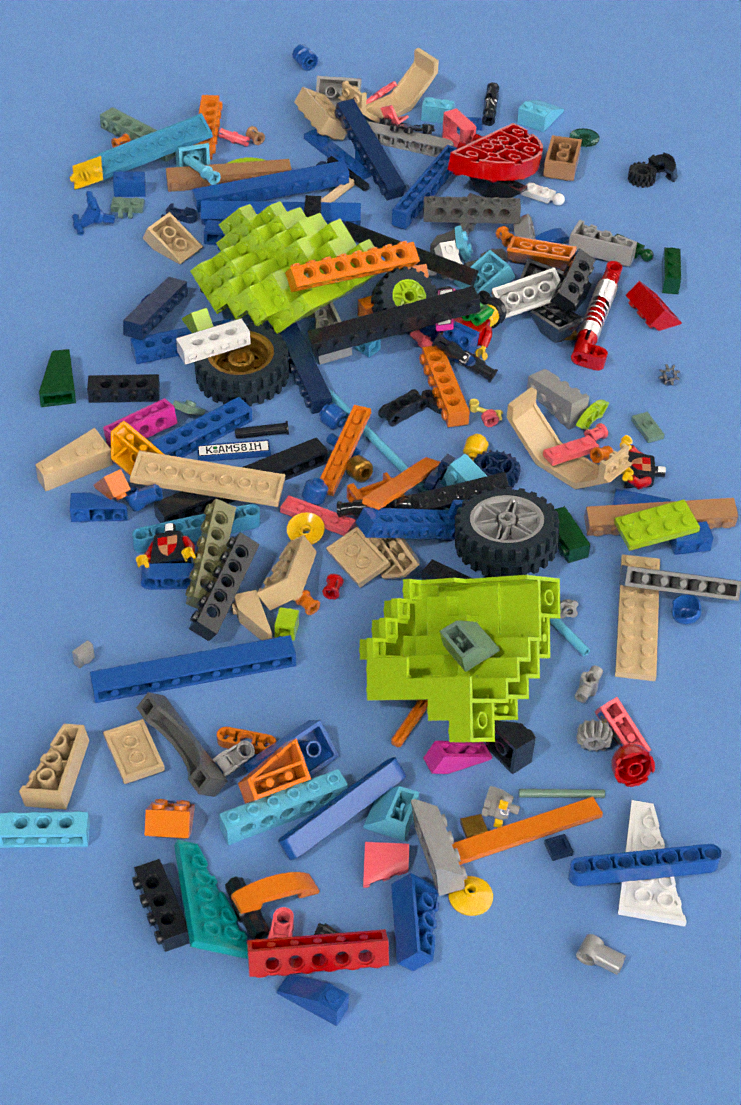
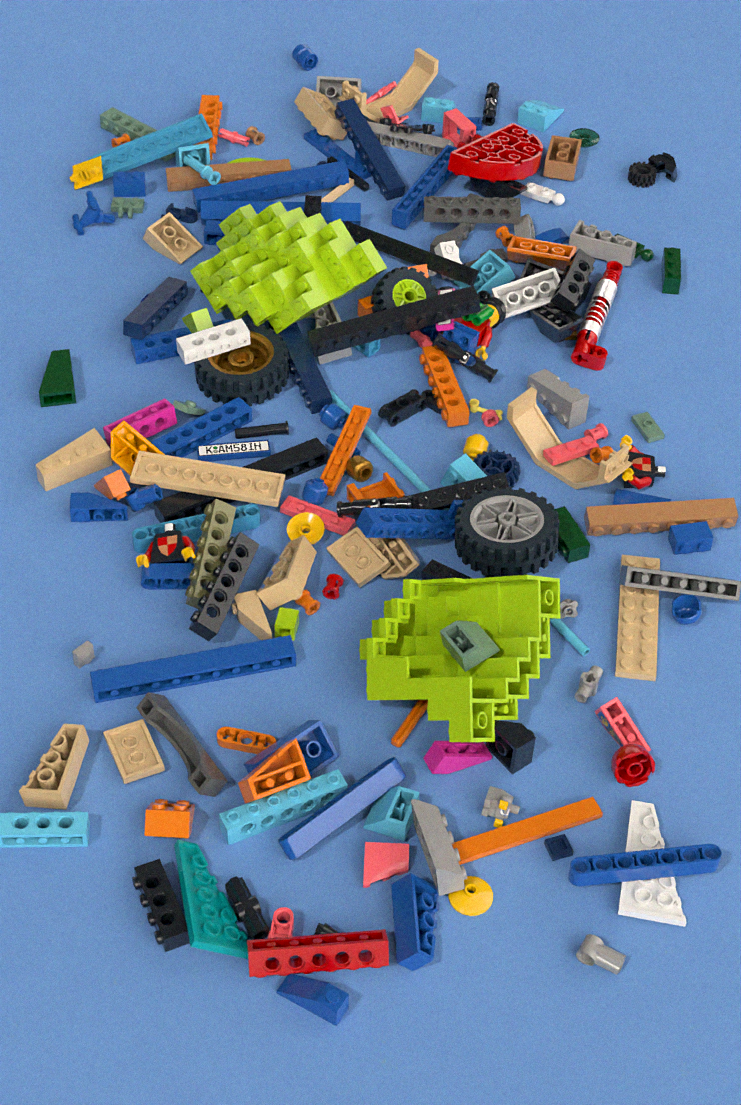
(123, 388): black brick -> none
(232, 759): light grey piece -> none
(273, 888): orange slope -> none
(298, 281): orange brick -> none
(400, 484): orange tile -> none
(438, 473): dark blue piece -> none
(461, 243): medium azure wing -> none
(473, 825): pearl gold tile -> none
(562, 793): sand green bar -> none
(592, 413): lime tile -> none
(594, 735): light grey gear -> none
(651, 307): red slope -> none
(656, 524): lime plate -> none
(664, 376): gear -> none

